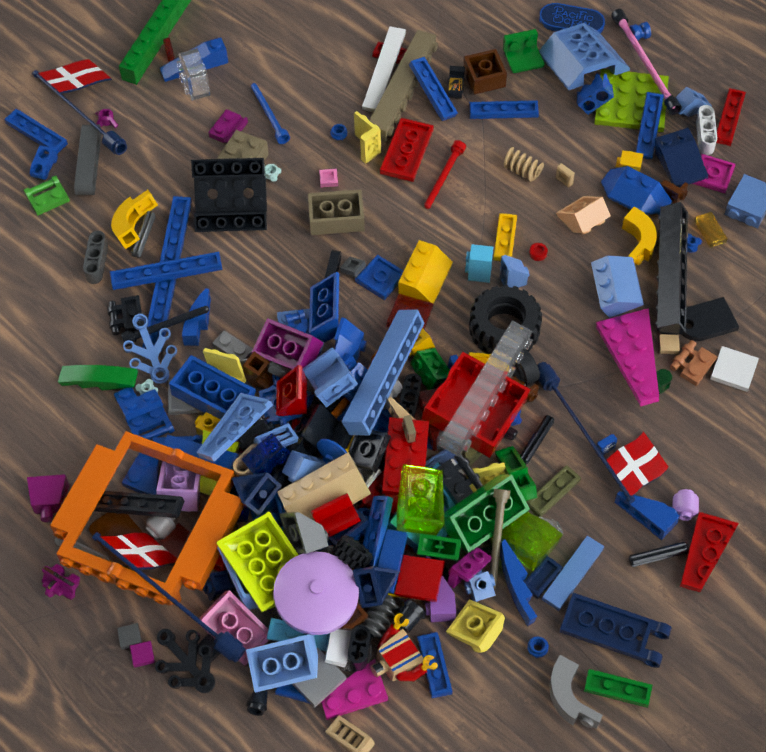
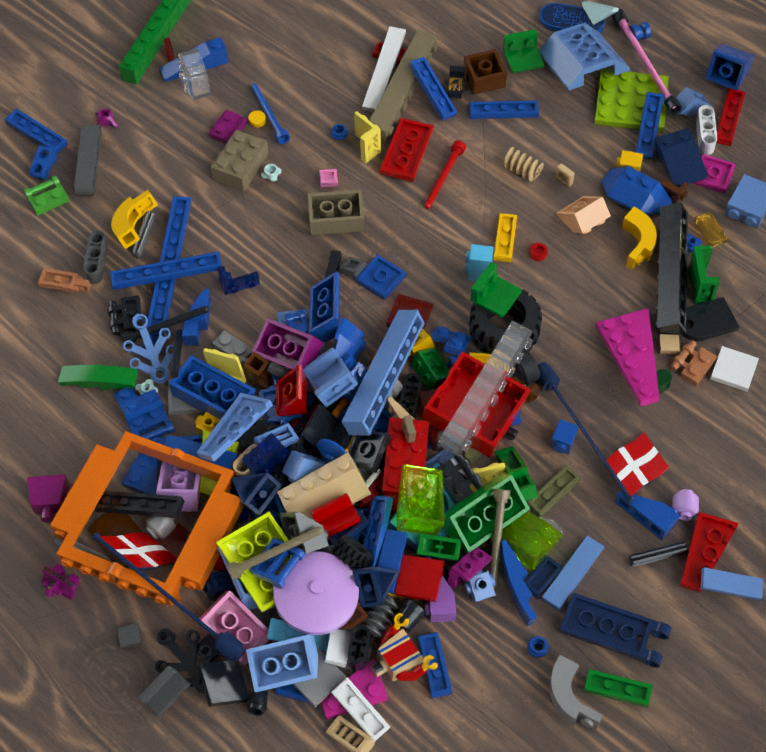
(63, 281): none -> nougat hinge
(73, 78): flag -> none
(142, 654): magenta tile -> none
(165, 690): none -> dark grey panel
(177, 354): none -> black bar
(223, 683): none -> black tile
(231, 208): black slope -> none
(236, 284): none -> clear blue bracket
(237, 569): none -> dark tan piece
(257, 119): none -> yellow tile
(269, 567): none -> blue plate
(360, 709): none -> white tile
(424, 272): yellow slope -> none
(454, 342): none -> blue plate
(477, 626): light yellow slope -> none
(494, 292): none -> green bracket
(513, 272): medium blue slope -> none
(537, 438): black axle -> none
(564, 437): none -> blue brick
(597, 11): none -> light aqua slope
(600, 91): blue piece -> none
(607, 444): blue tile -> none
(617, 284): medium blue slope -> none
(702, 287): none -> green panel
(729, 66): none -> blue slope
(731, 584): none -> medium blue tile

